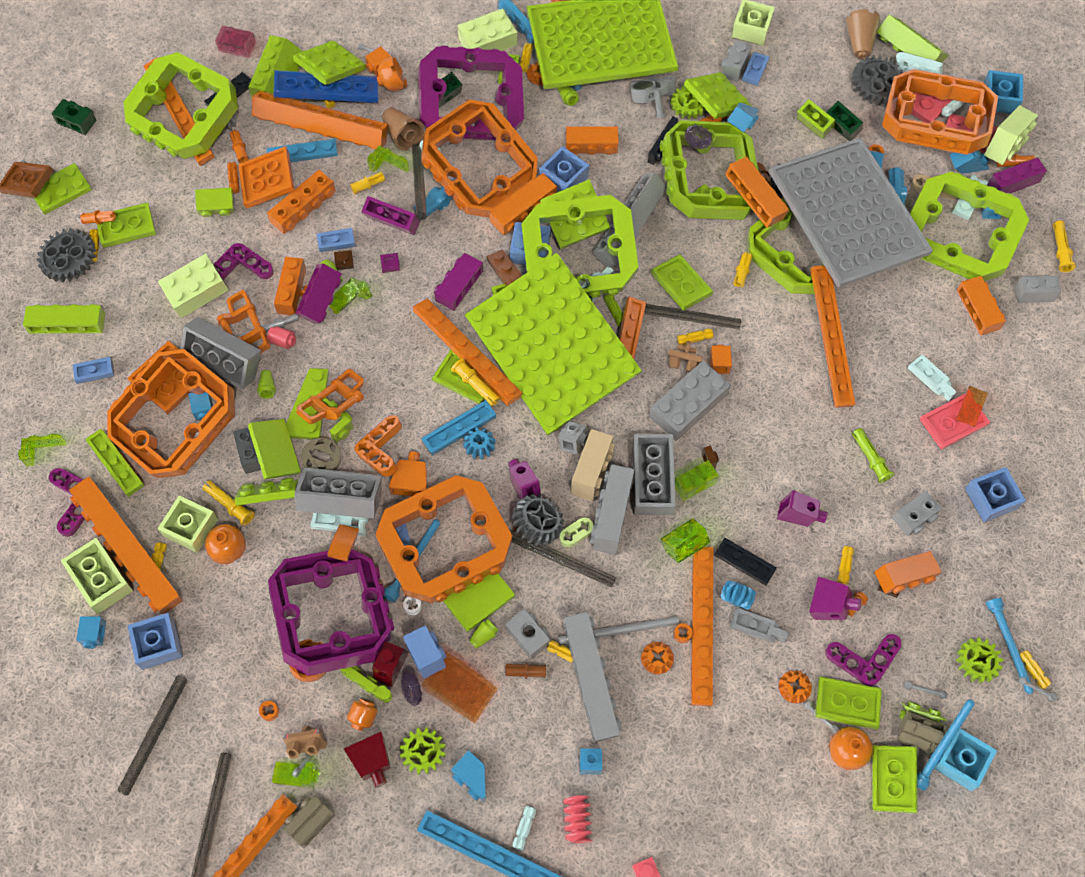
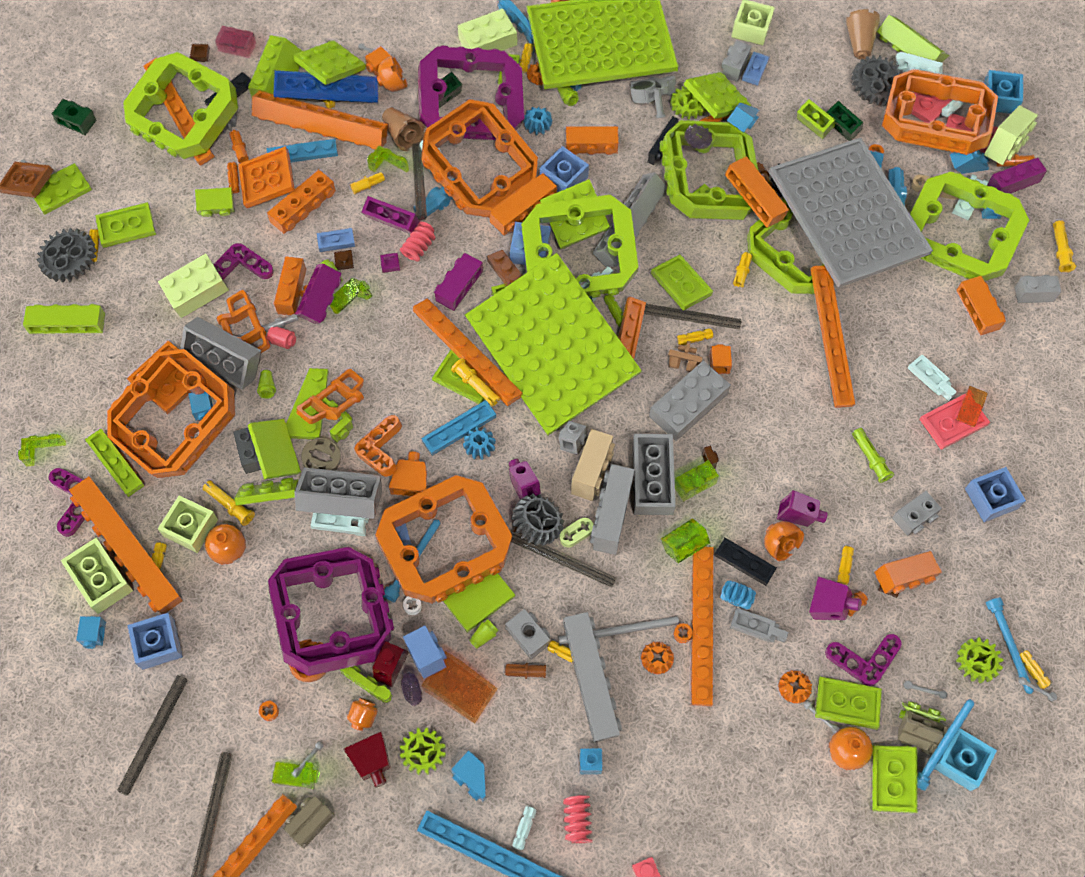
(93, 370): medium blue plate -> none
(97, 217): orange axle -> none
(200, 52): none -> reddish brown plate
(305, 741): medium nougat hips -> none
(343, 542): orange slope -> none
(418, 241): none -> coral piece
(537, 120): none -> dark azure gear
(782, 538): none -> orange cylinder

